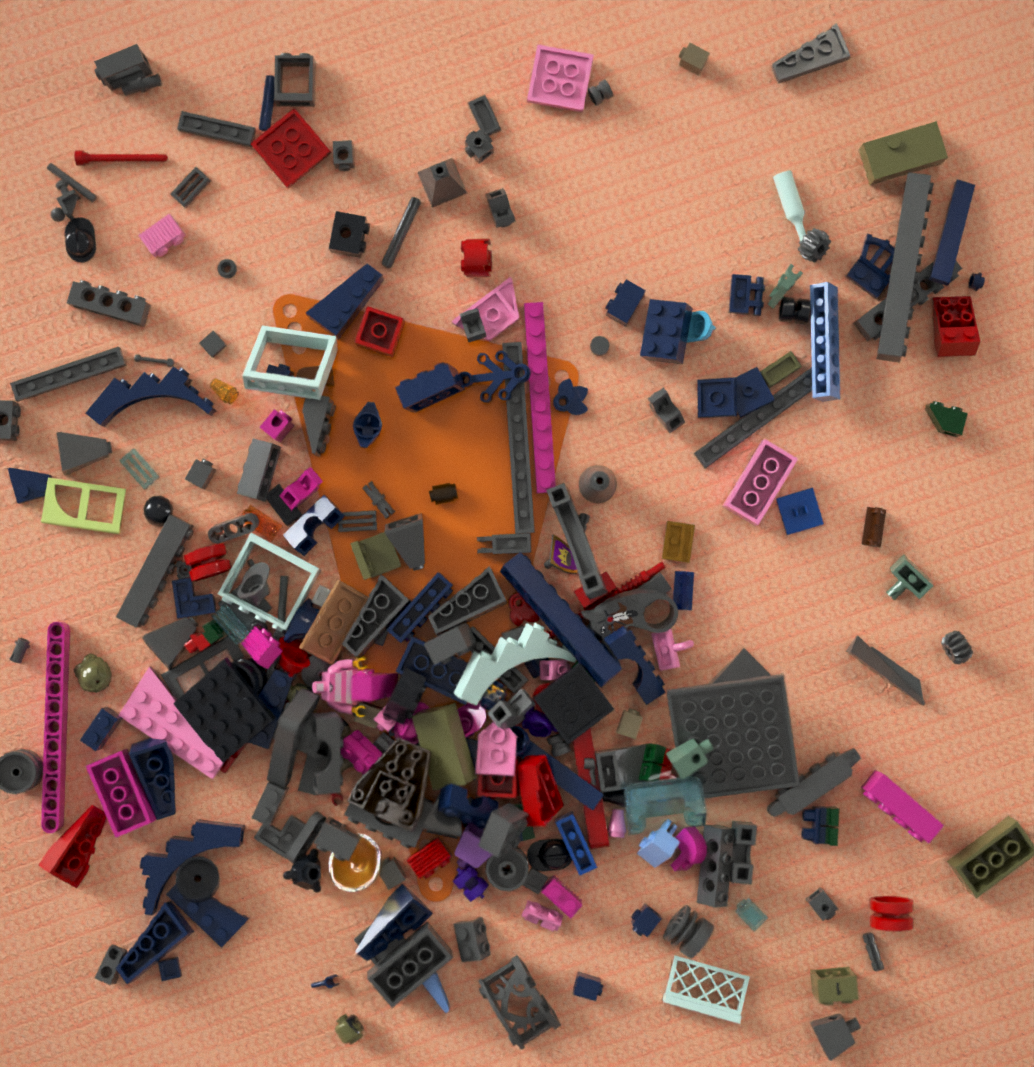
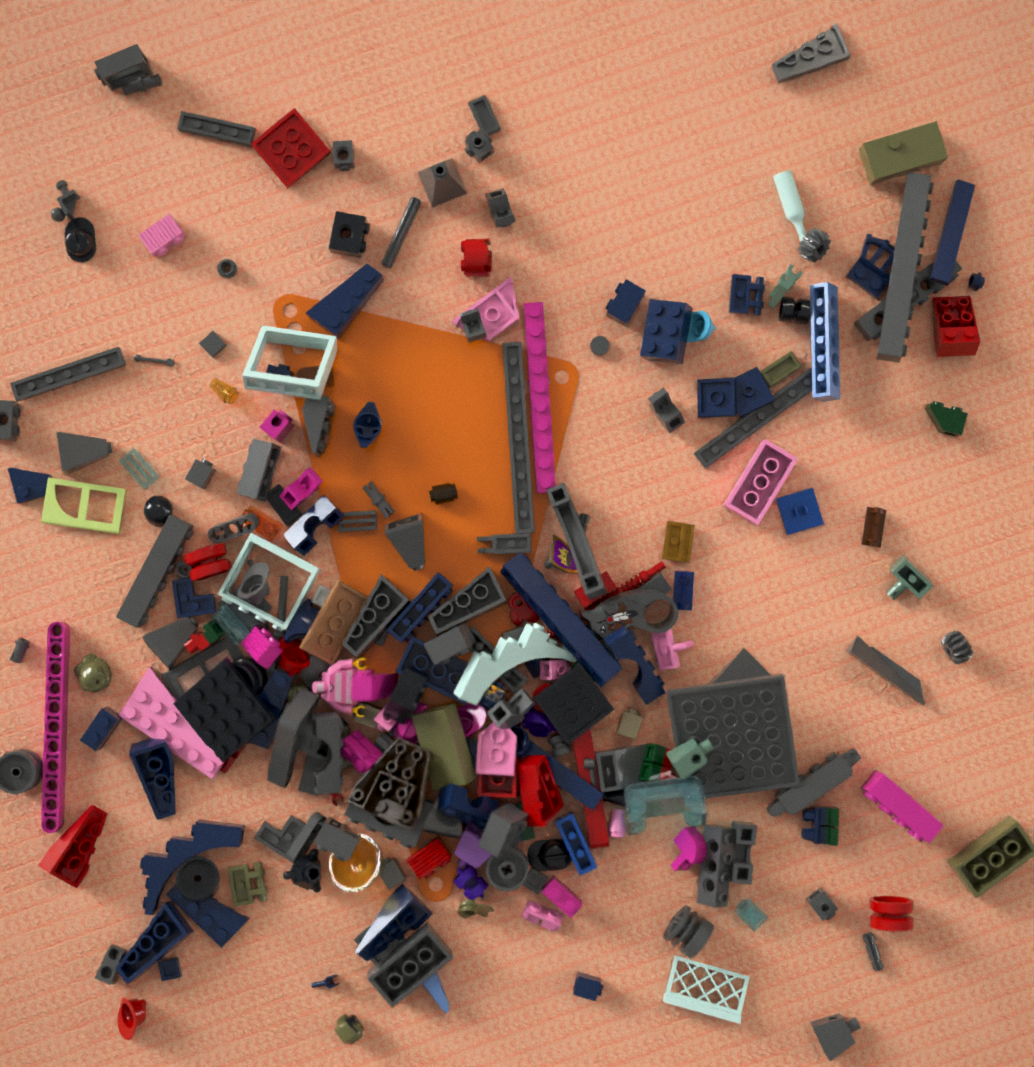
(71, 182): dark grey bar -> none
(79, 299): dark grey brick -> none
(83, 158): red piece -> none
(120, 396): dark blue arch -> none
(121, 793): dark pink brick -> none
(130, 1015): none -> red piece
(198, 189): dark grey tile -> none
(241, 885): none -> olive plate
(267, 103): dark blue axle -> none
(269, 803): dark grey brick -> none
(294, 99): dark grey window -> none
(375, 555): olive bracket -> none
(380, 331): red brick -> none
(429, 387): dark blue brick -> none
(470, 908): none -> olive plate
(472, 940): dark grey bracket -> none
(497, 376): dark blue plant -> none
(545, 1015): dark grey fence -> none
(560, 78): bright pink plate -> none
(572, 396): dark blue plate -> none
(591, 490): dark grey cone -> none
(600, 92): dark grey wheel -> none
(645, 920): dark blue brick -> none
(659, 844): light blue brick -> none
(693, 58): dark tan brick -> none
(834, 985): olive brick -> none

